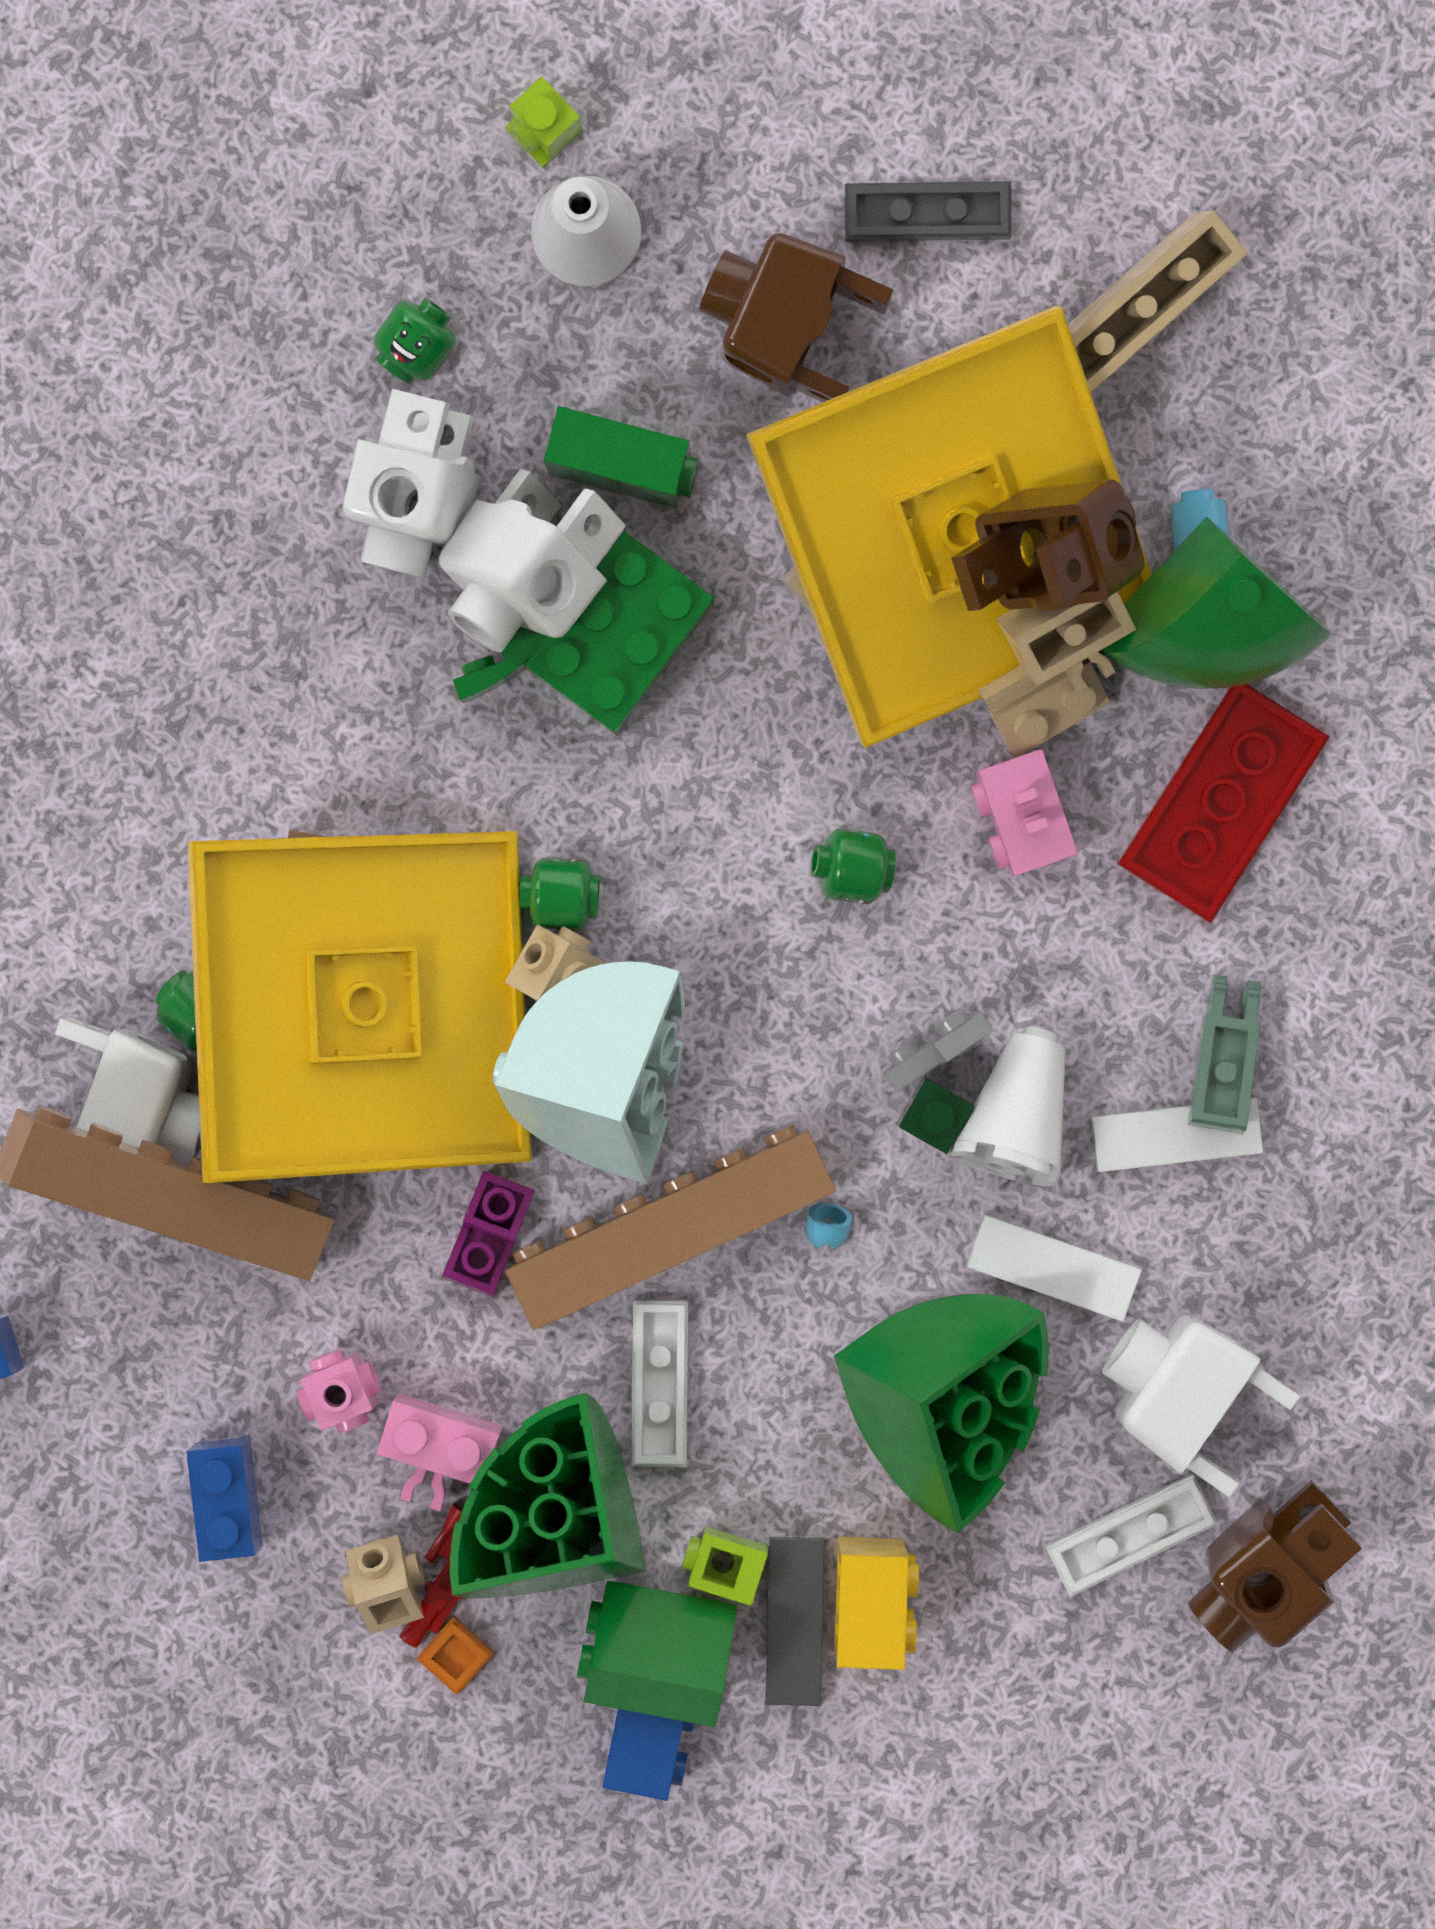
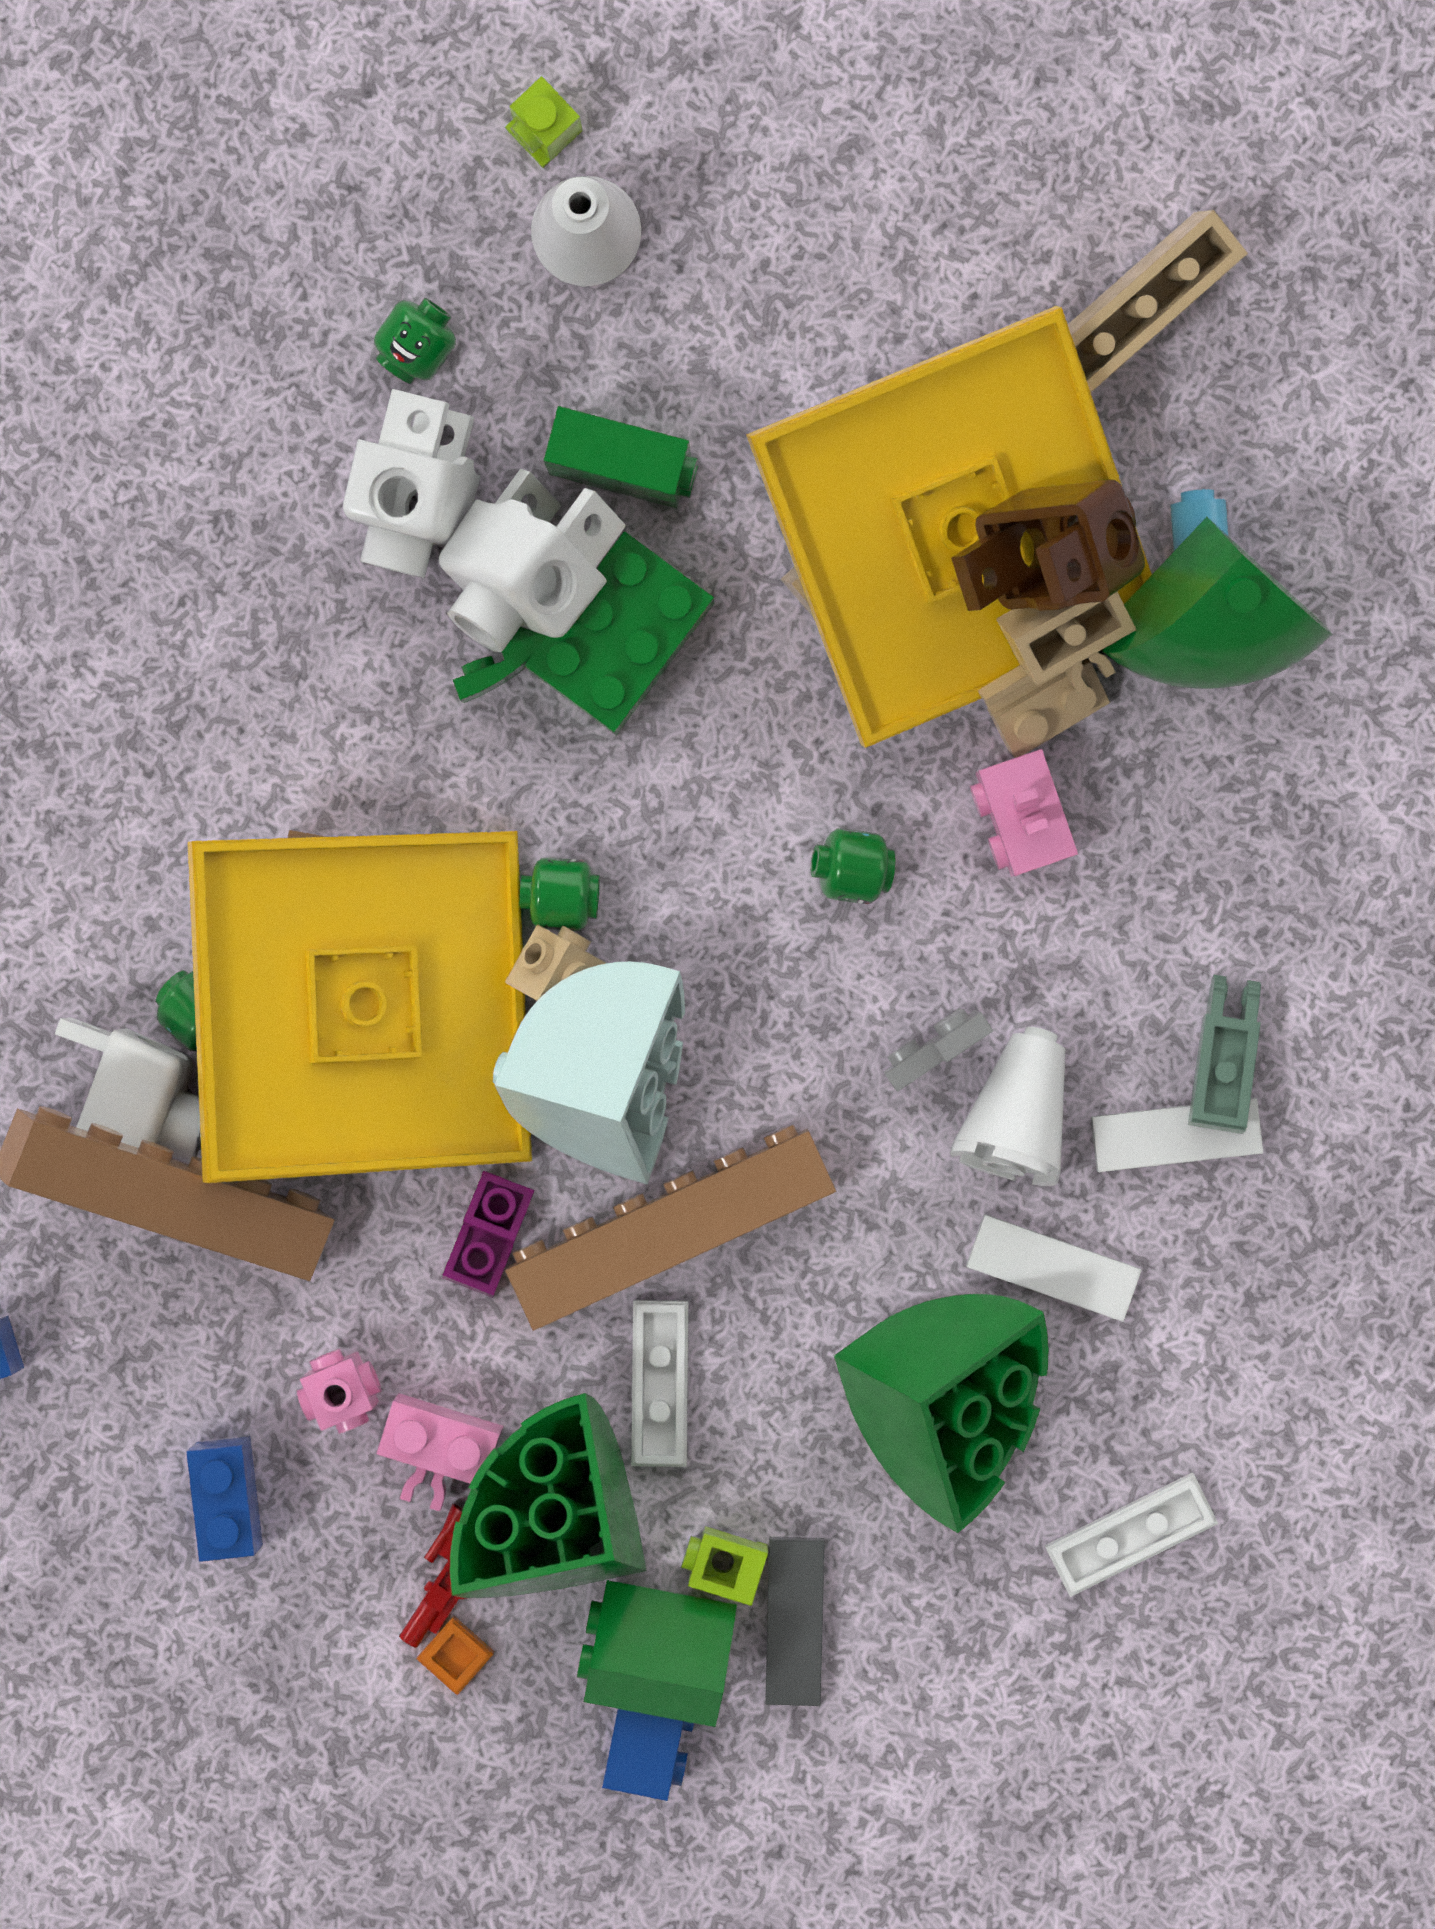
(384, 1583): tan brick -> none
(782, 308): reddish brown piece -> none
(828, 1234): medium azure hinge -> none
(871, 1603): yellow brick -> none
(928, 211): dark grey tile -> none
(934, 1115): dark green brick -> none
(1183, 1389): white piece -> none
(1223, 800): red tile -> none
(1292, 1550): reddish brown piece -> none

